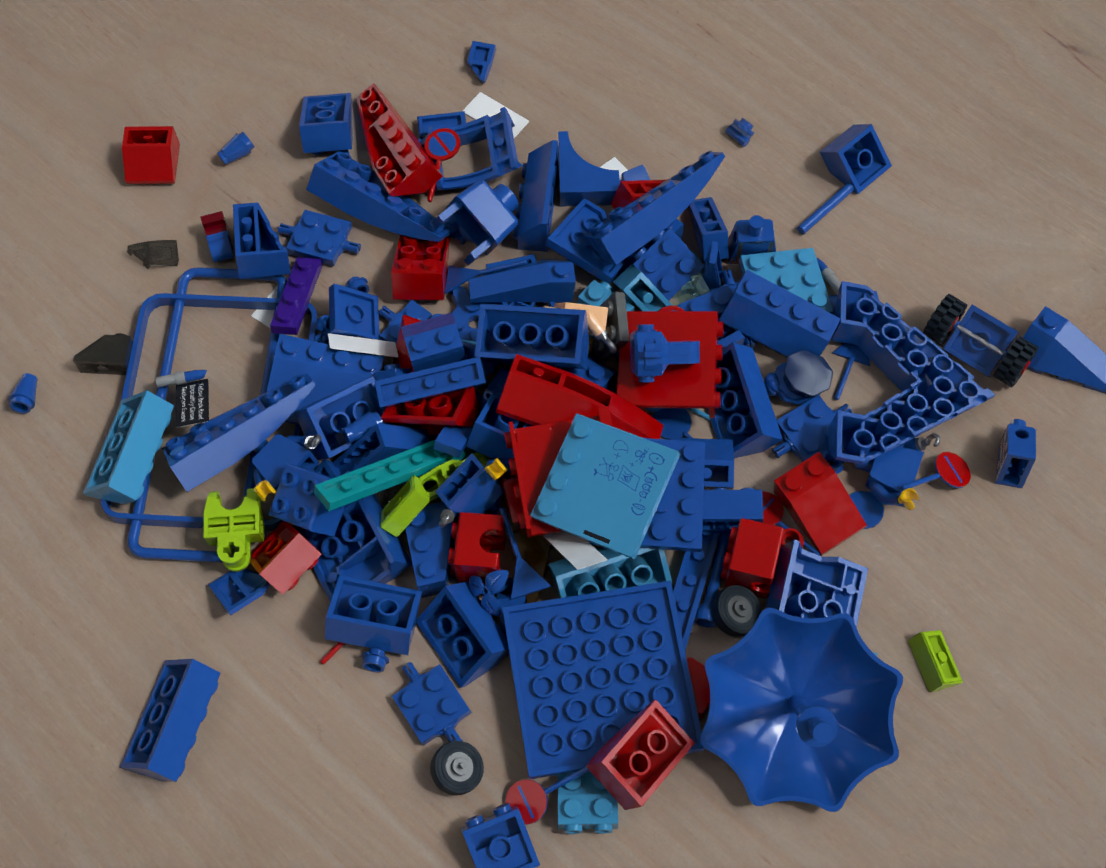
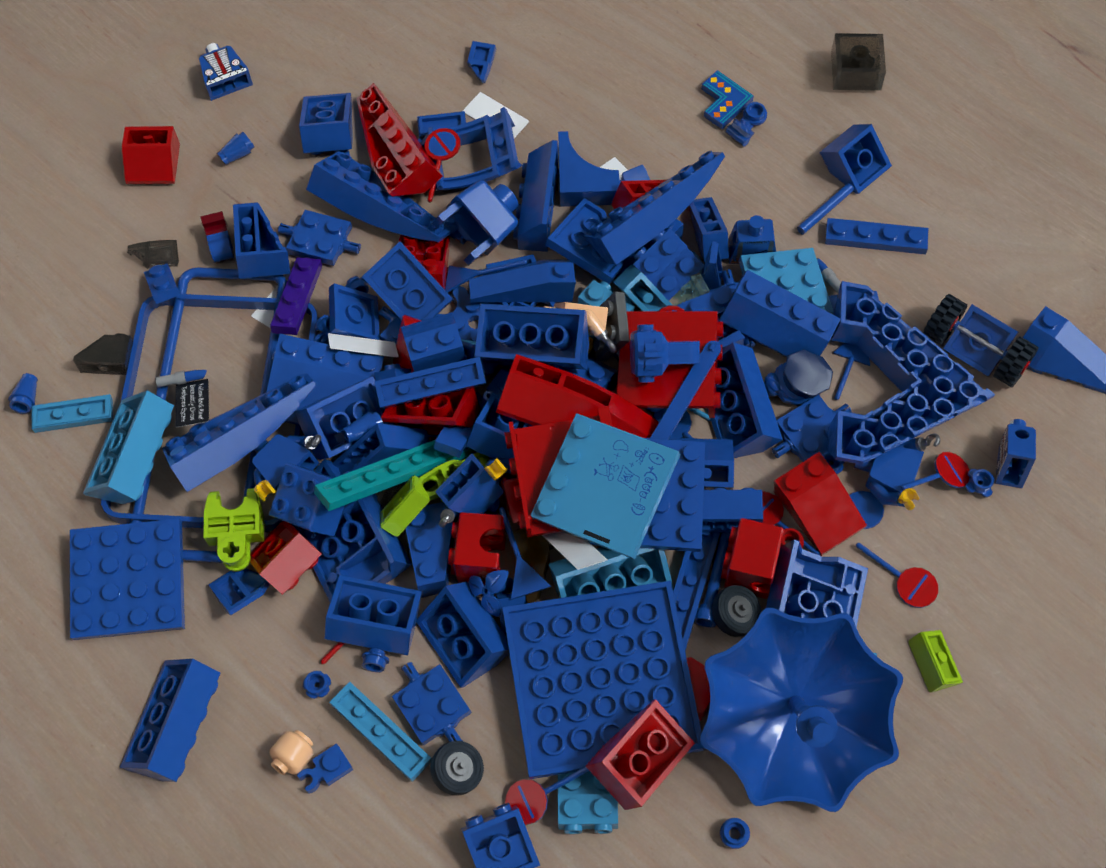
(72, 413): none -> dark azure tile
(126, 579): none -> blue plate
(161, 283): none -> blue plate
(223, 71): none -> torso
(291, 752): none -> light nougat head
(313, 678): none -> blue plate
(330, 766): none -> blue plate
(381, 731): none -> dark azure plate
(407, 285): none -> blue plate
(687, 391): none -> blue piece
(729, 97): none -> blue tile
(741, 826): none -> blue plate
(755, 113): none -> blue plate
(858, 61): none -> clear smoke brick
(876, 236): none -> blue plate
(914, 586): none -> red piece
(982, 476): none -> blue plate

